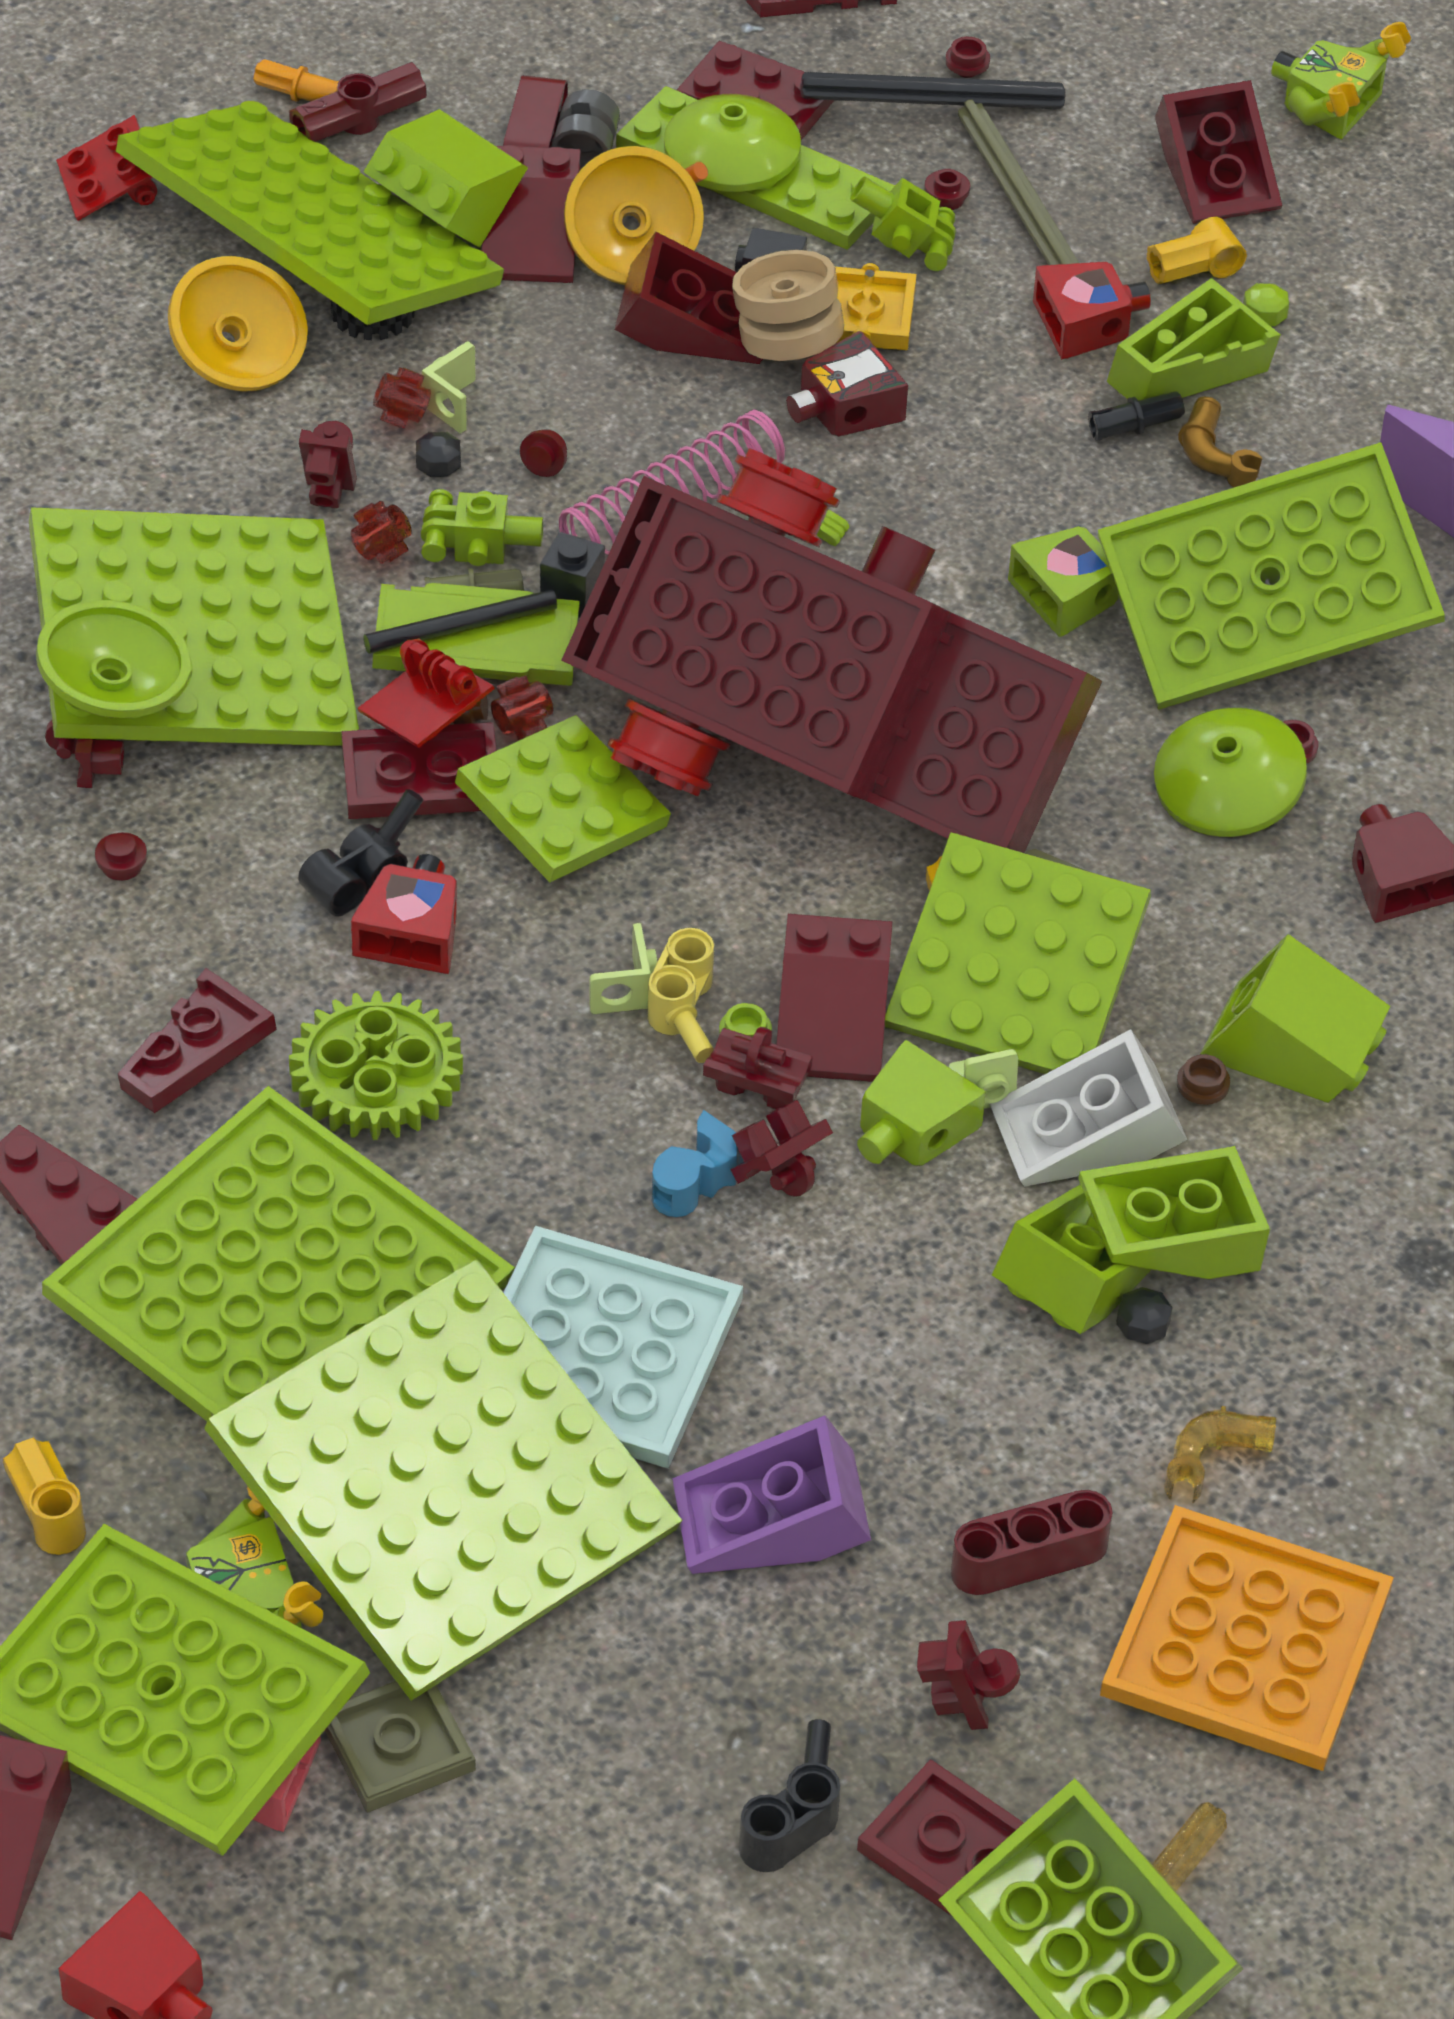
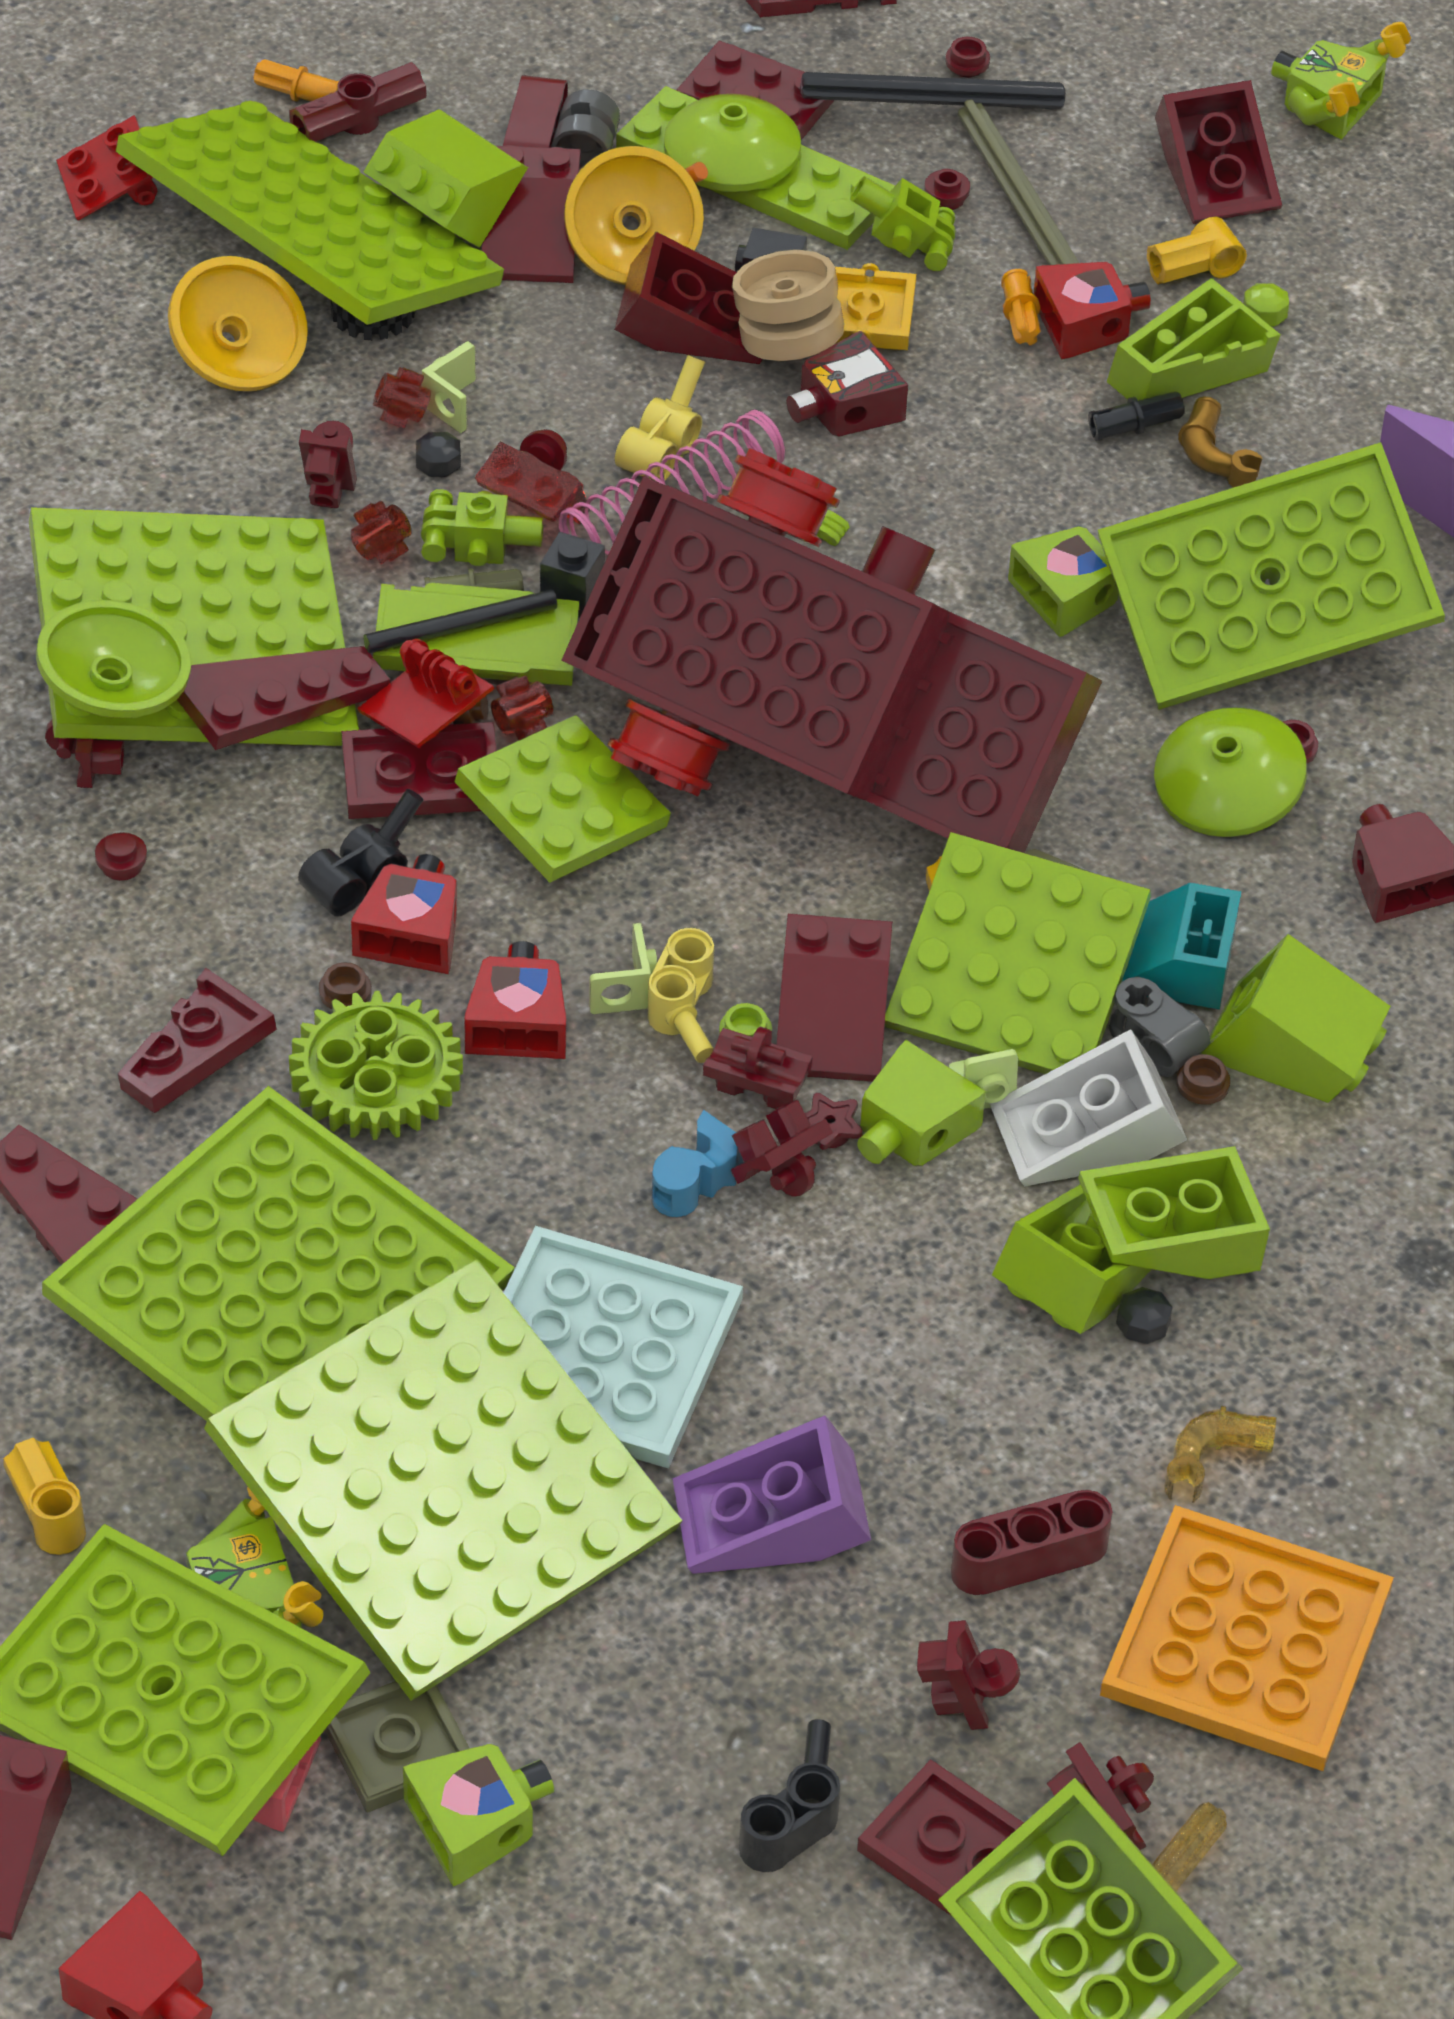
(268, 693): none -> dark red wing
(341, 982): none -> reddish brown plate
(473, 1806): none -> lime torso
(517, 1006): none -> red torso
(530, 483): none -> clear red bracket
(663, 426): none -> light yellow beam
(842, 1113): none -> dark red plate
(1021, 306): none -> light orange axle
(1124, 1787): none -> dark red hips
(1162, 1027): none -> dark grey piece
(1187, 943): none -> teal slope

